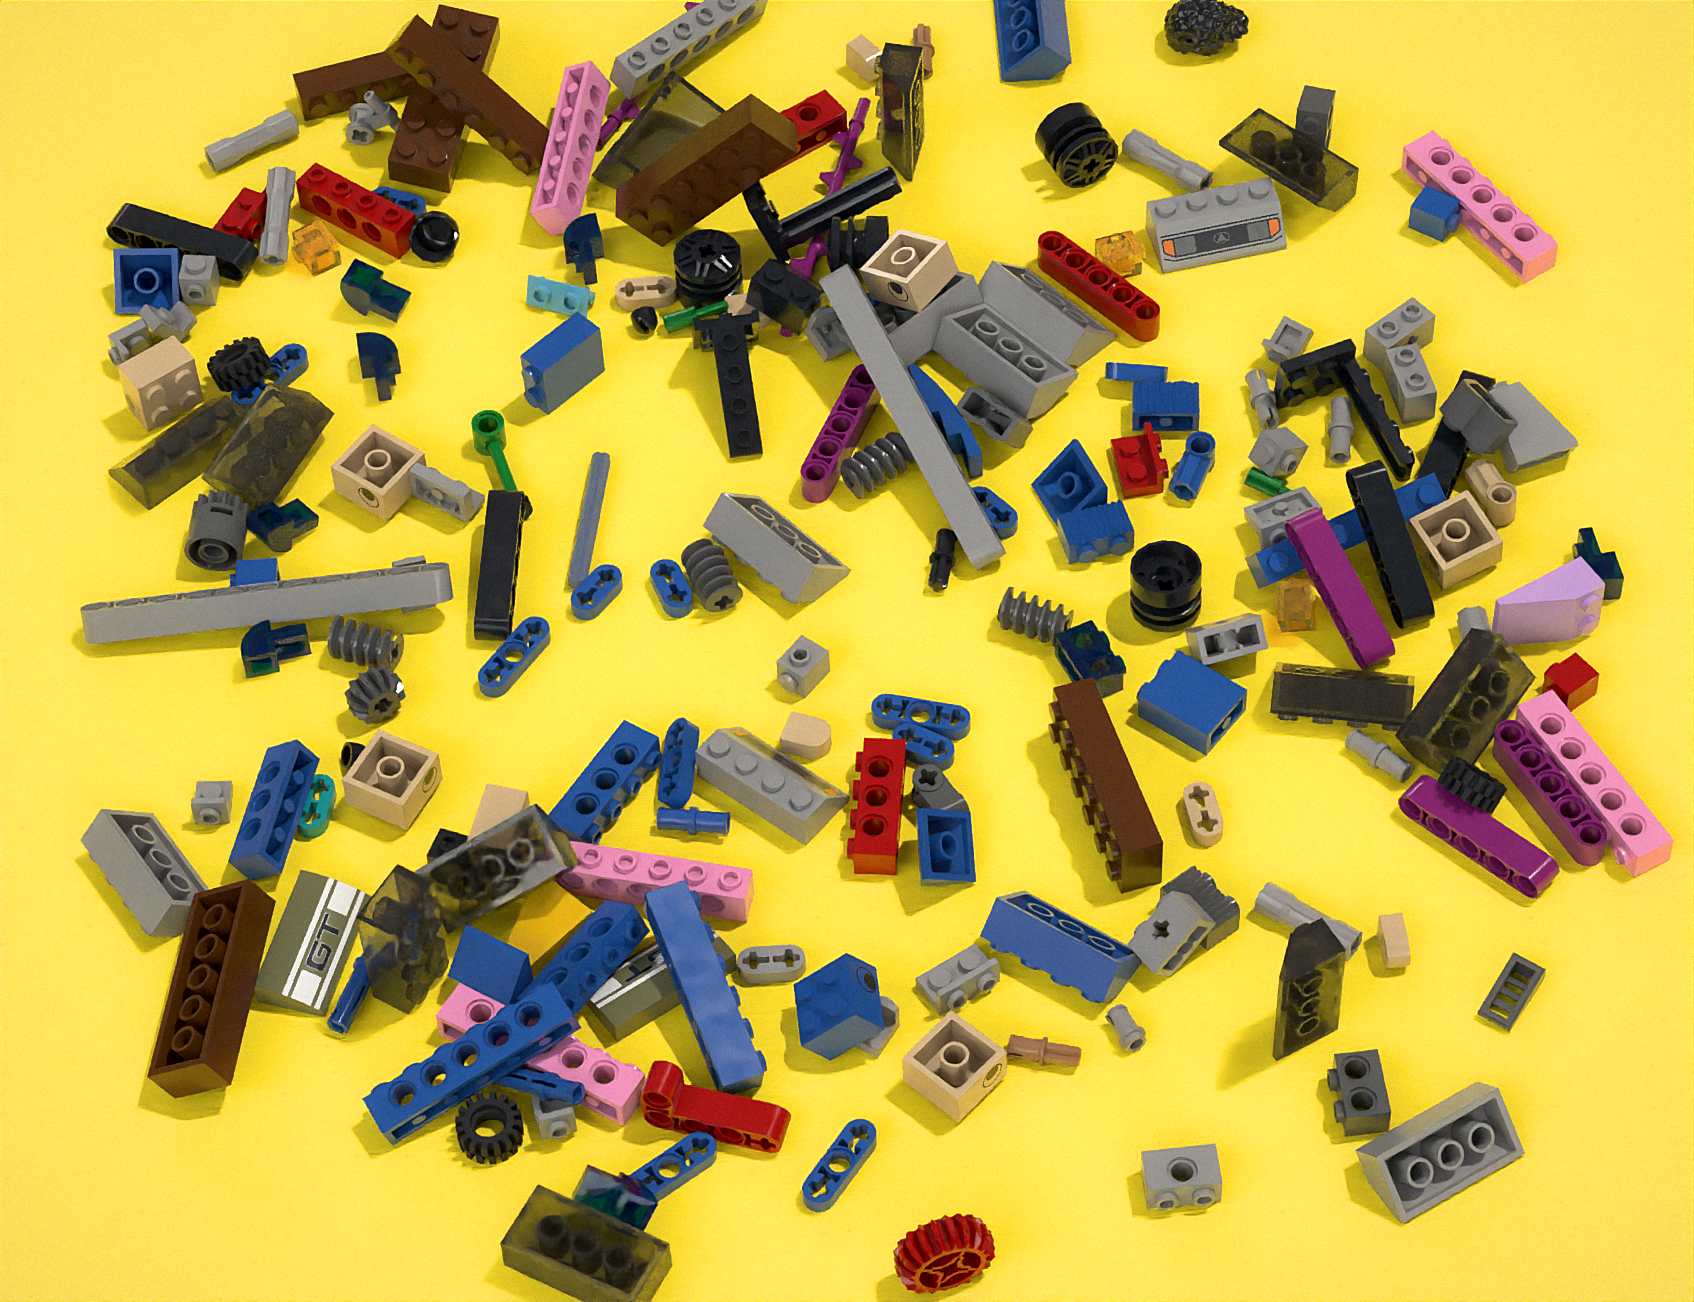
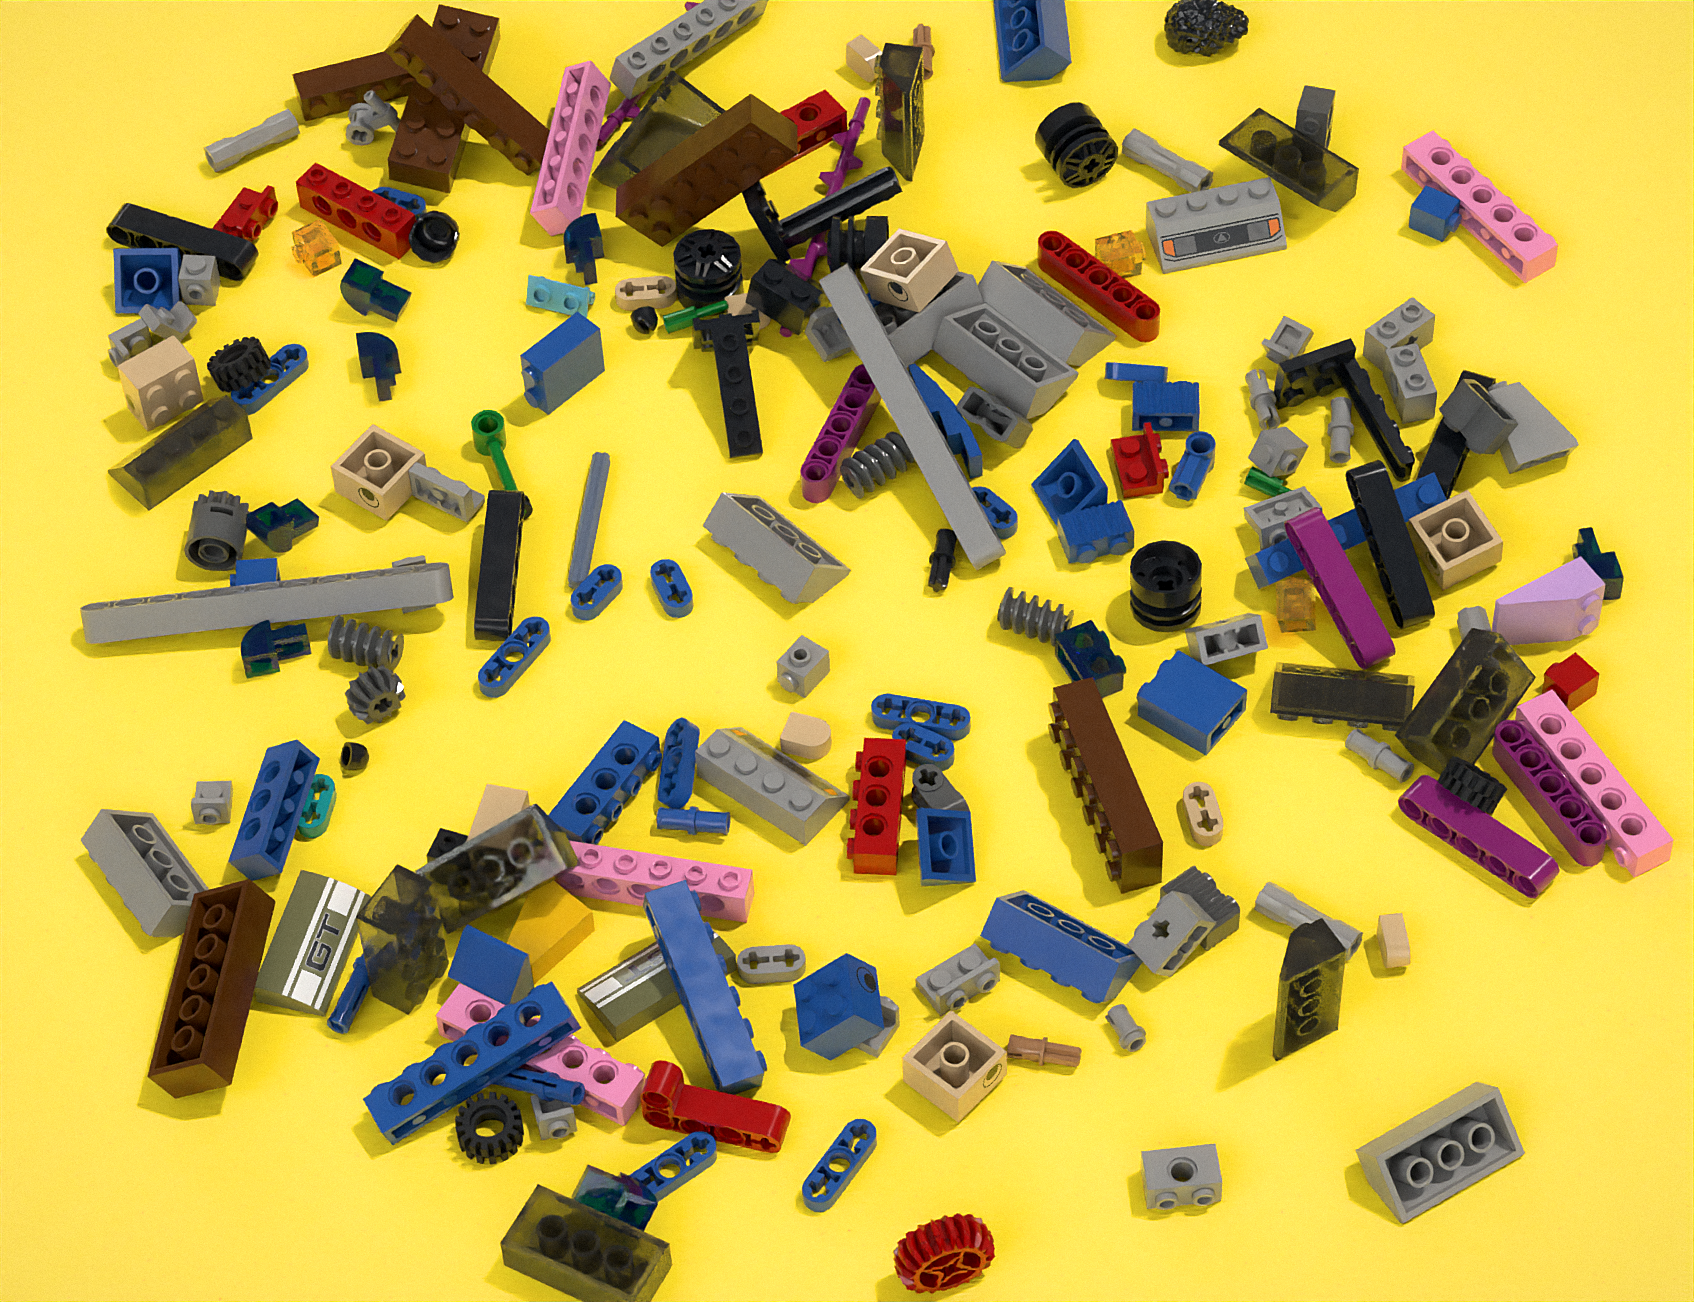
(268, 445): clear smoke slope -> none
(275, 238): light grey axle -> none
(392, 779): tan brick -> none
(593, 953): blue brick -> none
(711, 575): dark grey piece -> none
(1364, 1092): dark grey brick -> none
(1493, 492): tan piece -> none
(1528, 970): dark grey slope -> none

